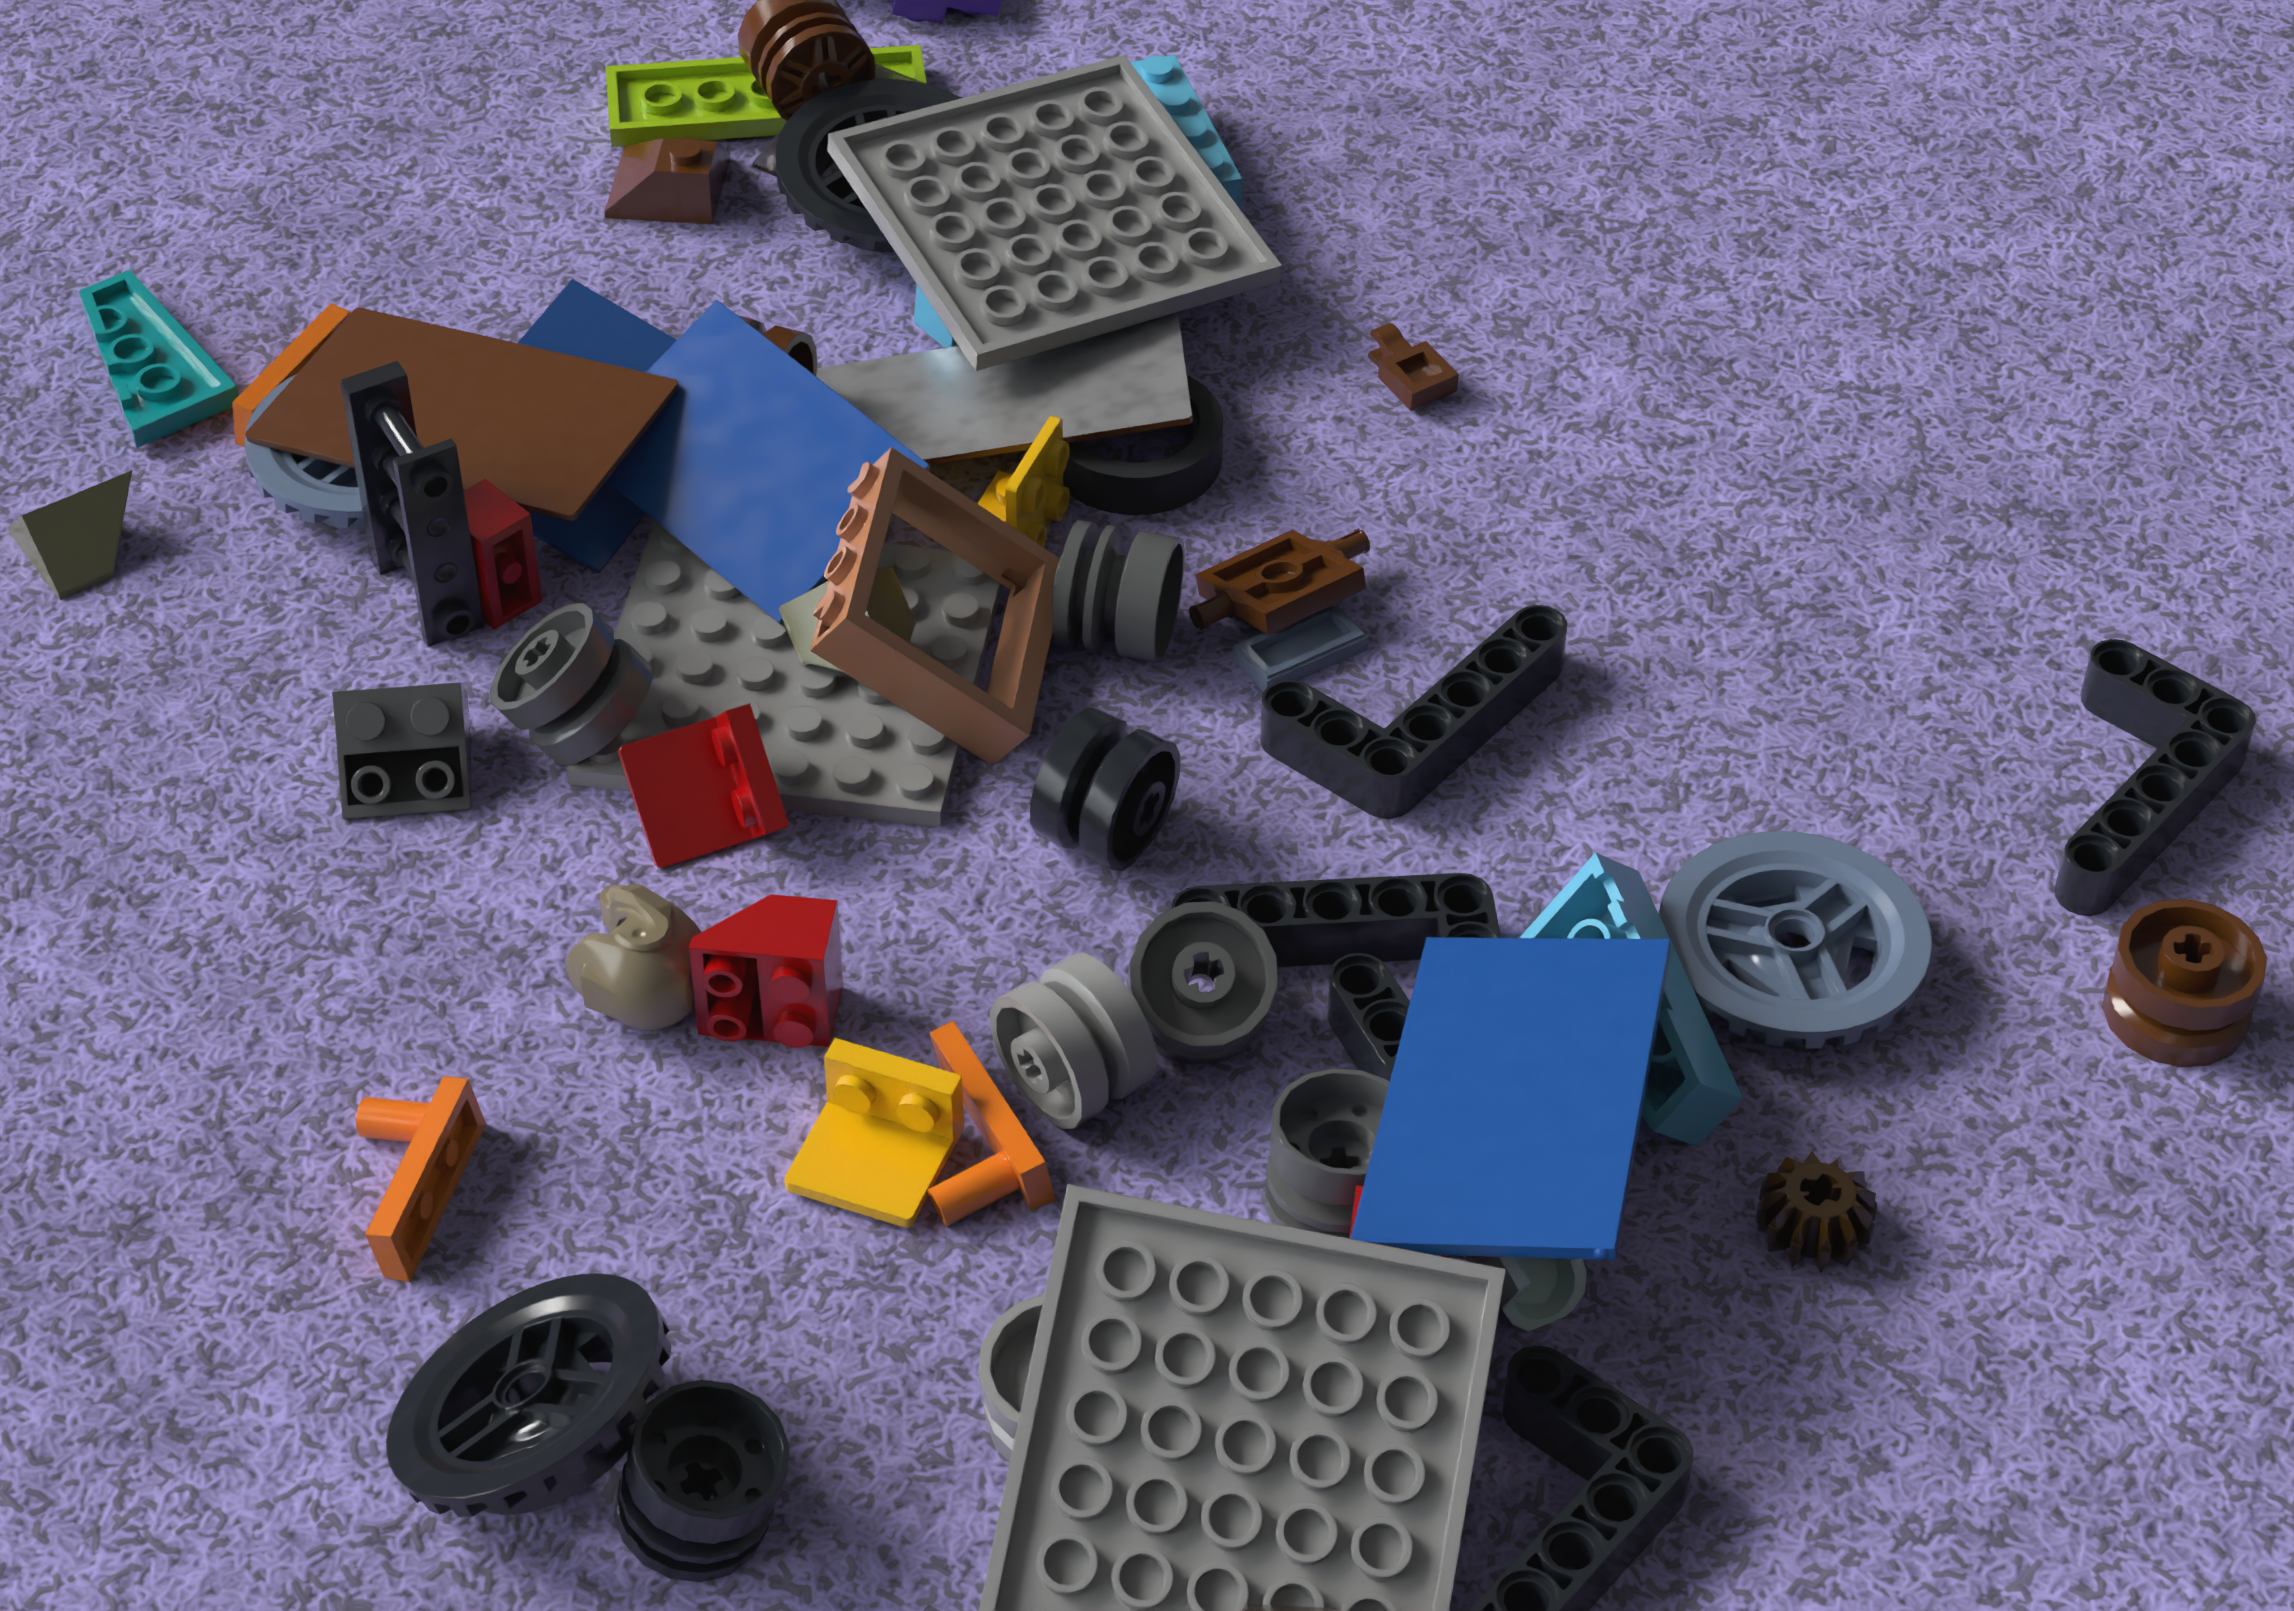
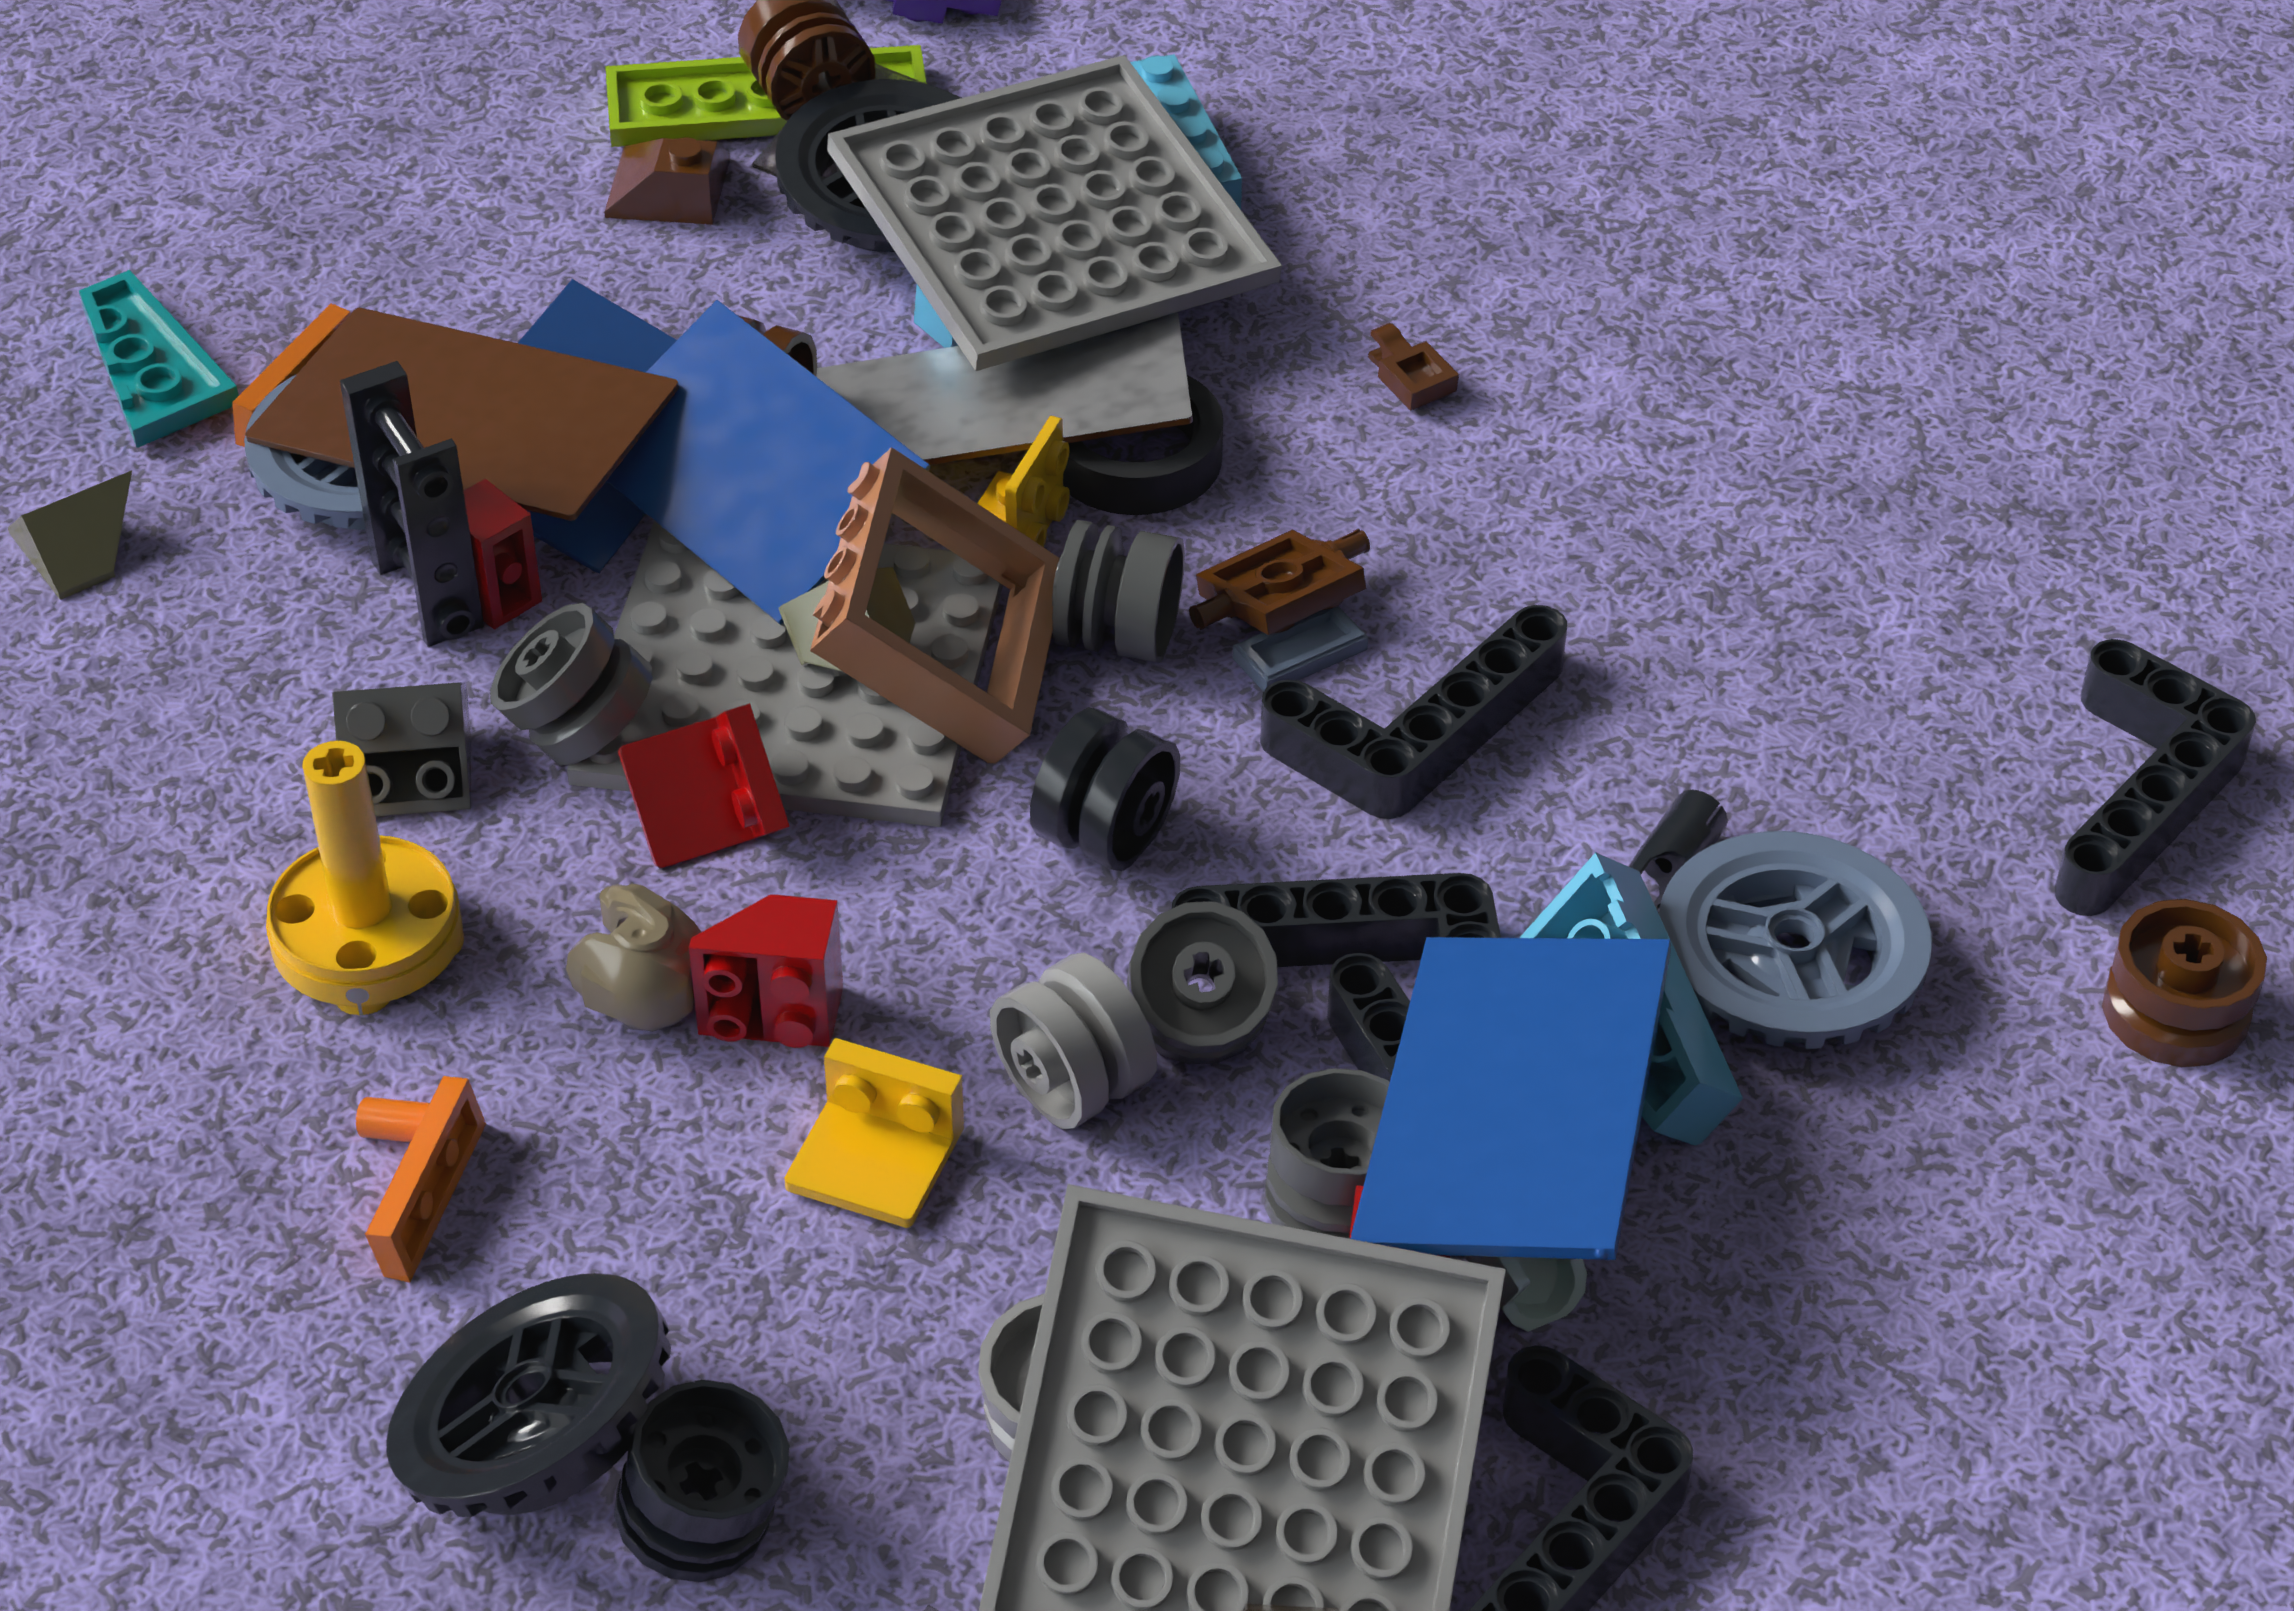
(362, 909): none -> yellow piece
(1016, 1158): orange piece -> none
(1683, 831): none -> black piece
(1816, 1211): dark brown gear -> none

